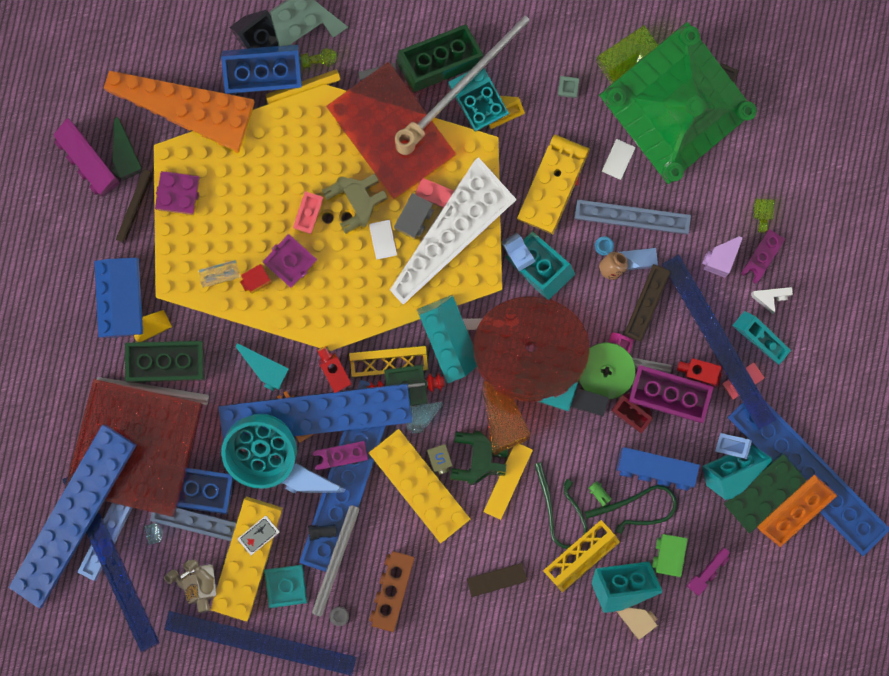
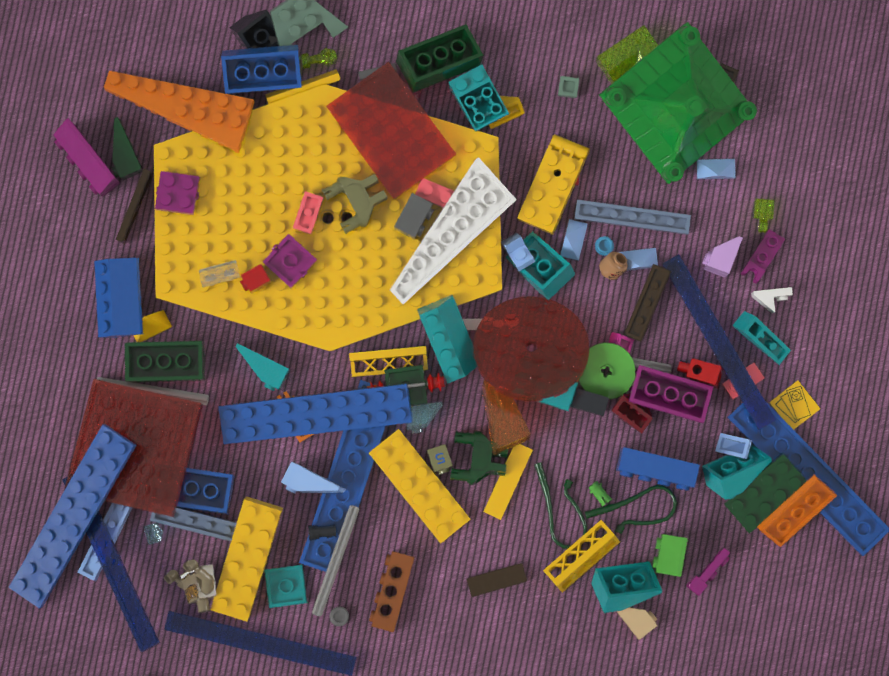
(243, 465): teal wheel -> none
(258, 535): sticker -> none
(335, 375): red torso -> none
(341, 455): magenta plate -> none
(382, 239): white sticker -> none
(414, 132): flat silver piece -> none
(573, 239): none -> light blue slope
(618, 159): white sticker -> none
(716, 169): none -> light blue slope
(795, 405): none -> yellow sticker

